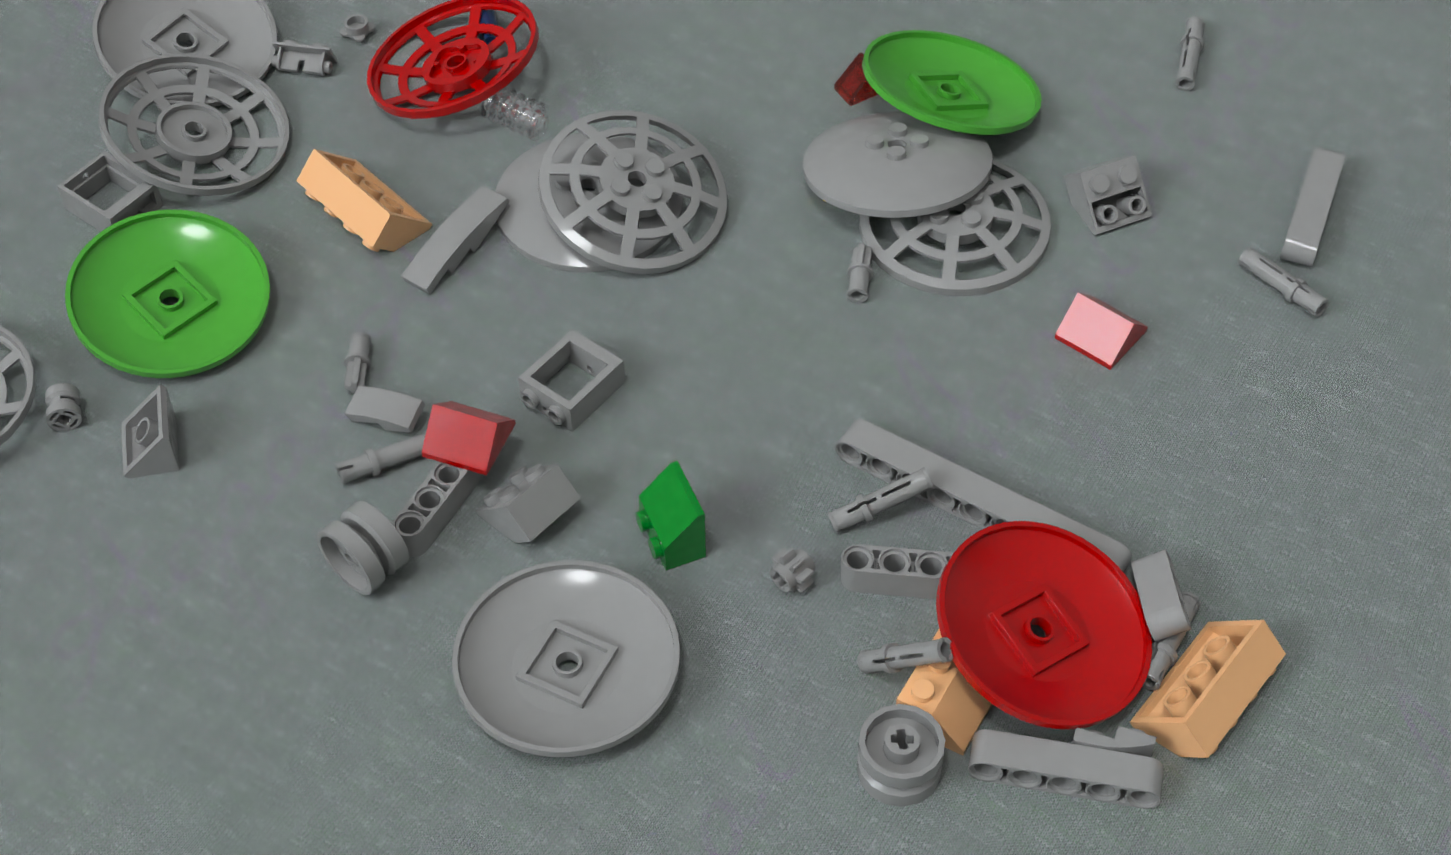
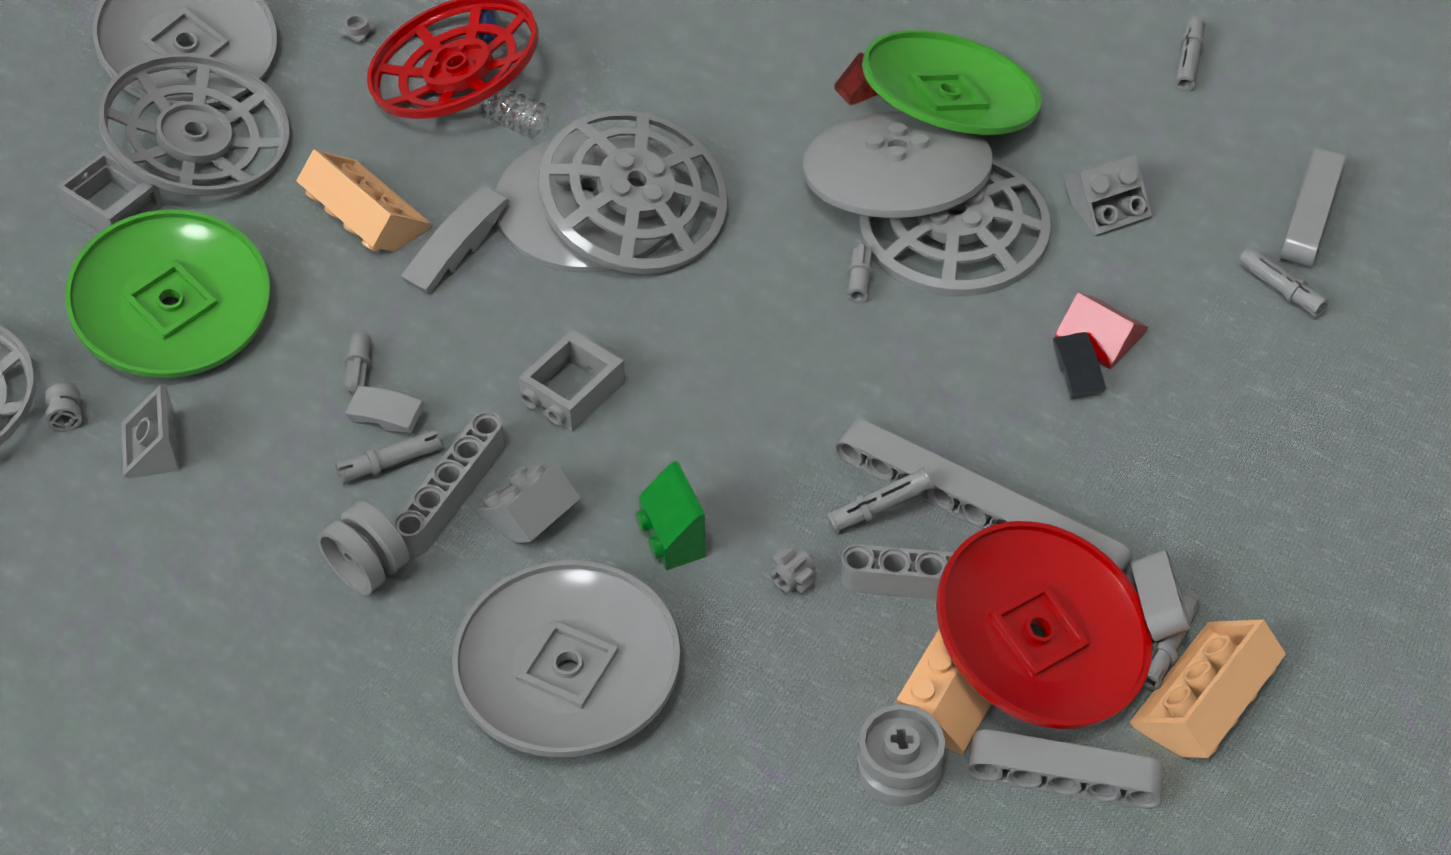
(316, 57): light grey hinge -> none
(465, 436): slope -> none
(877, 659): light grey pin -> none
(1079, 364): none -> black slope
(1126, 740): light grey slope -> none

